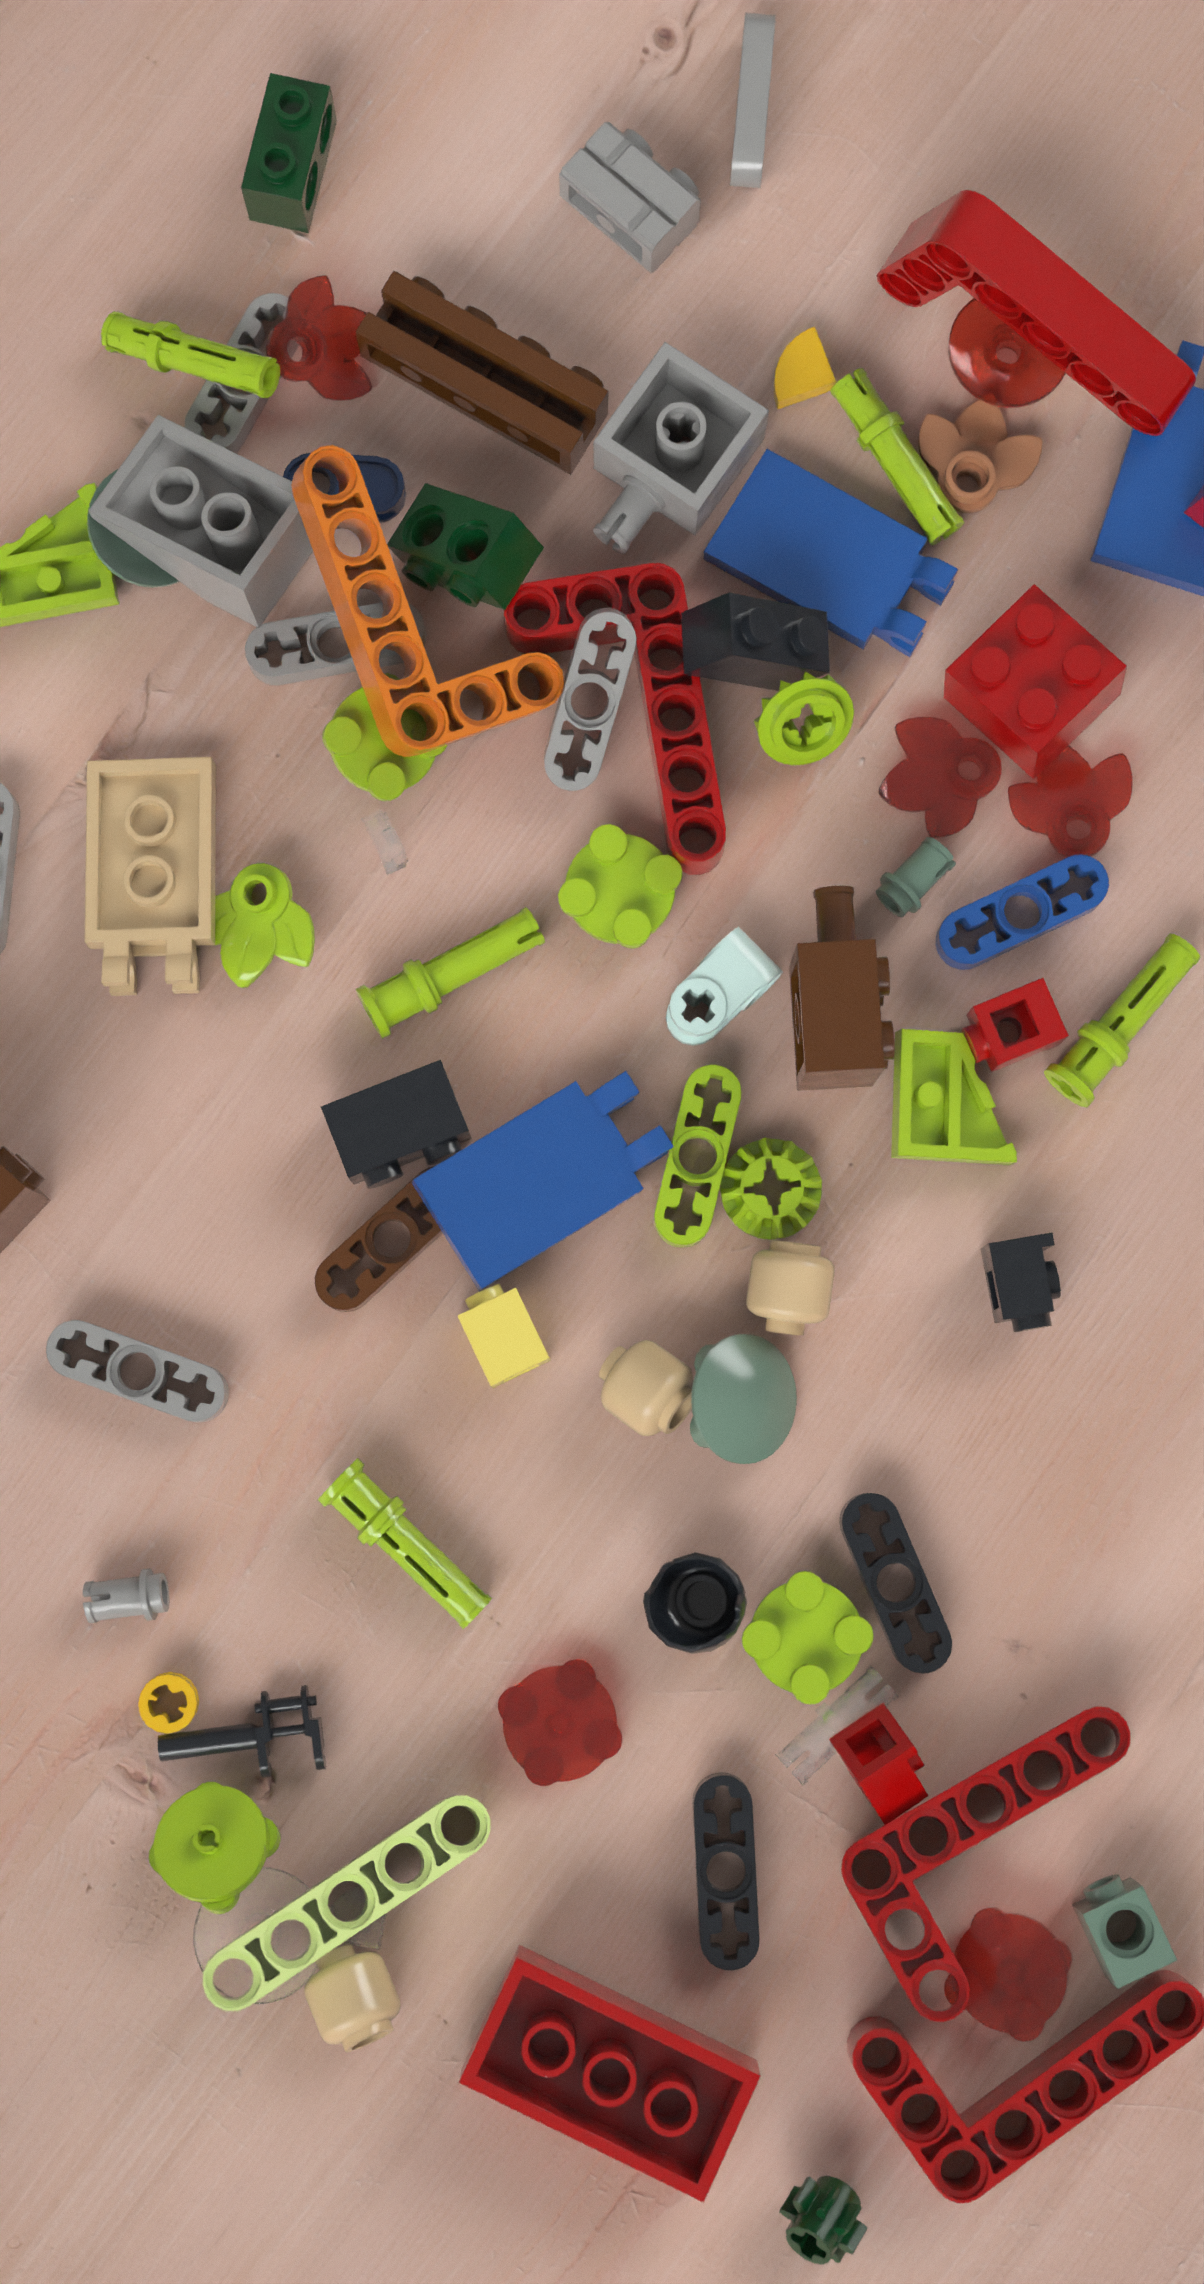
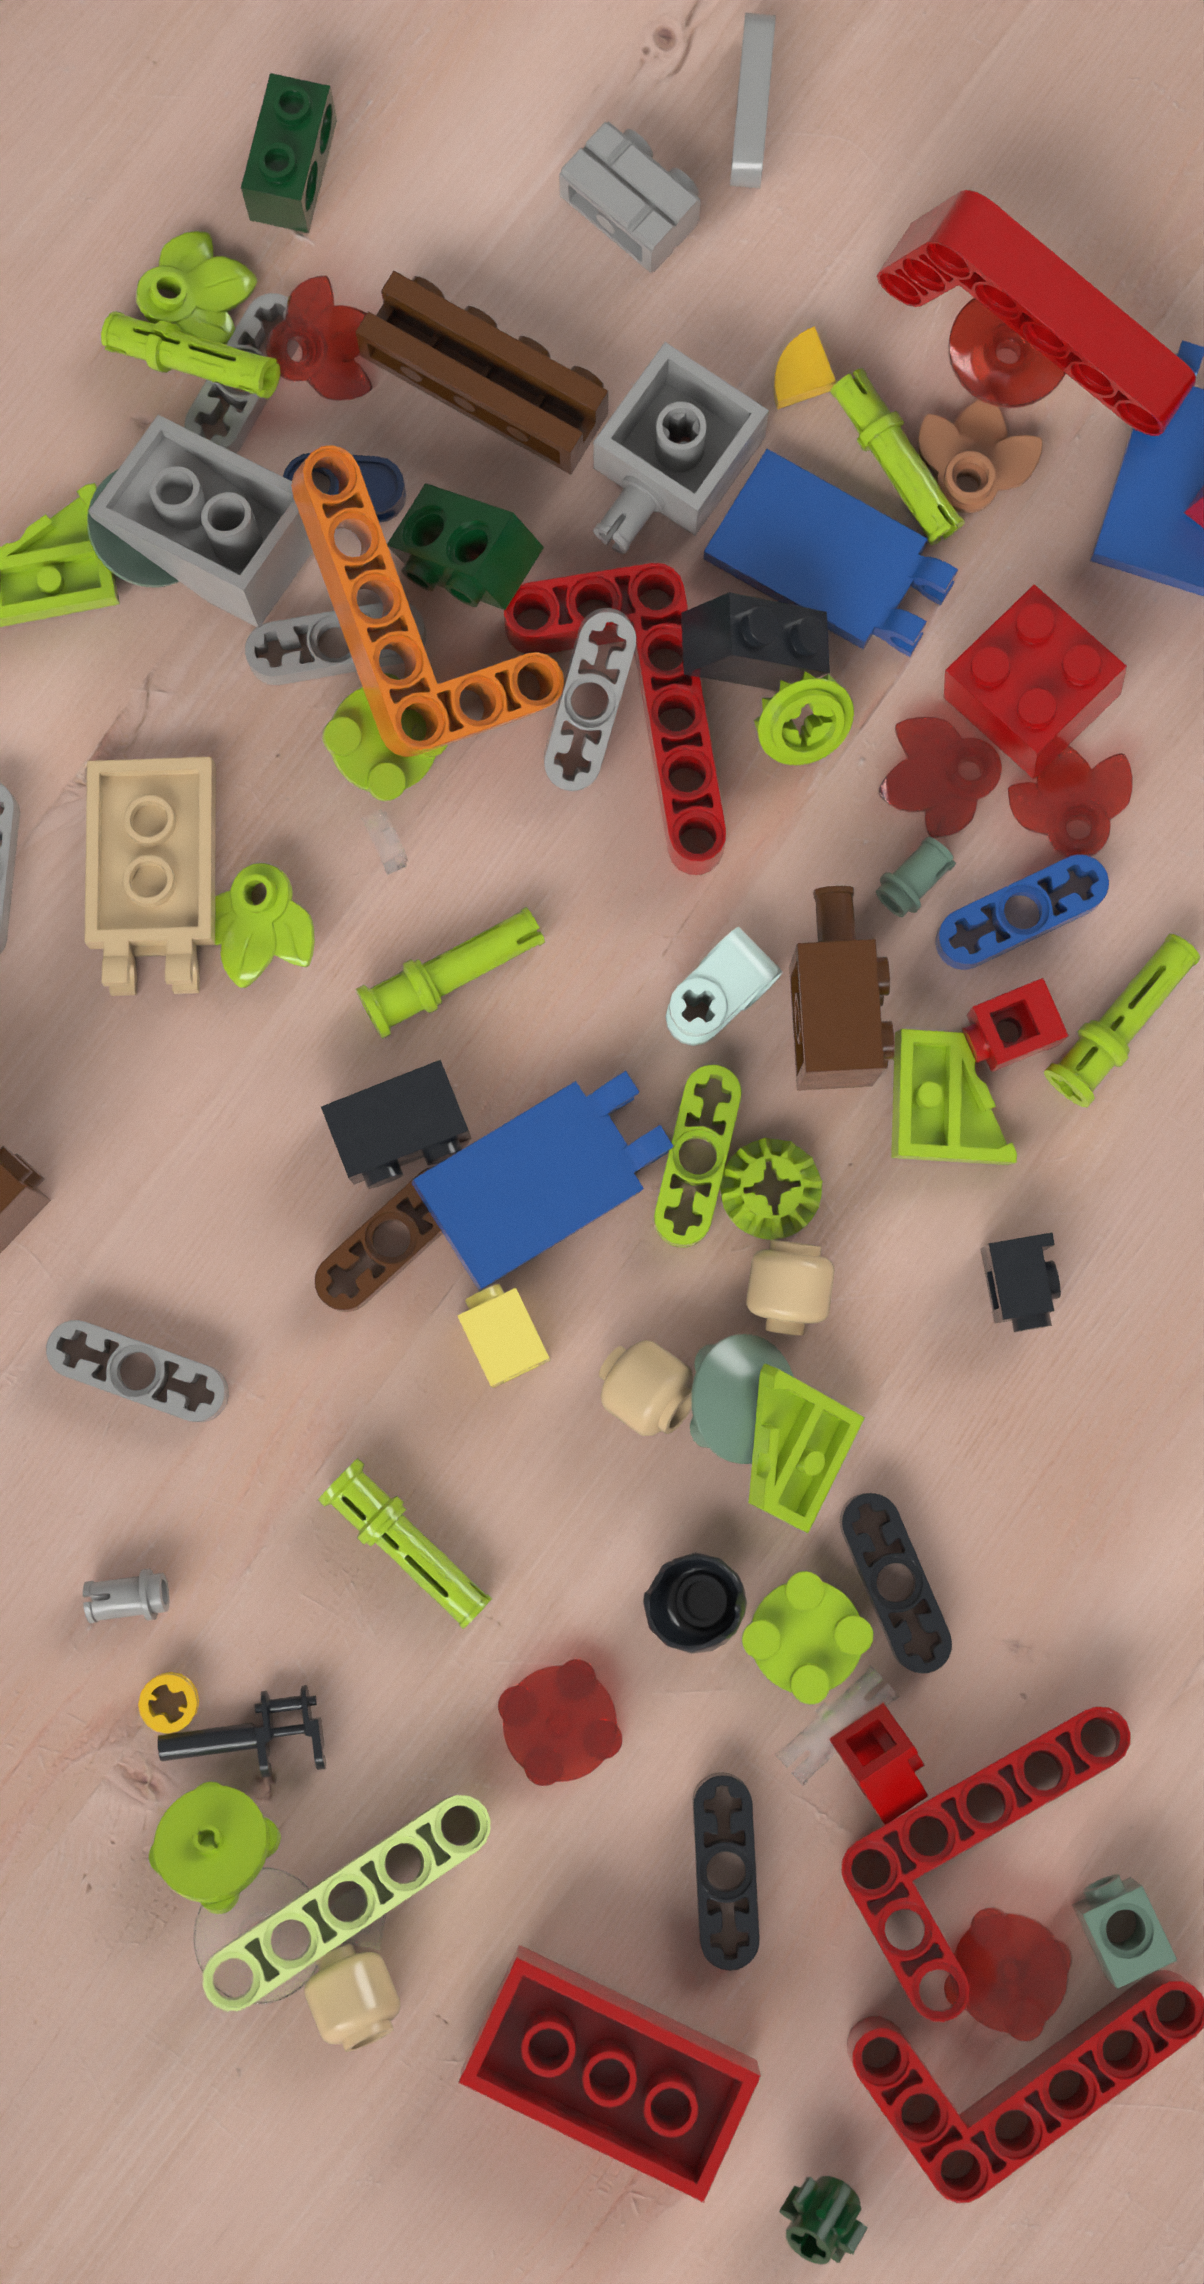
(204, 287): none -> lime plate
(620, 887): lime piece -> none
(797, 1447): none -> lime wing

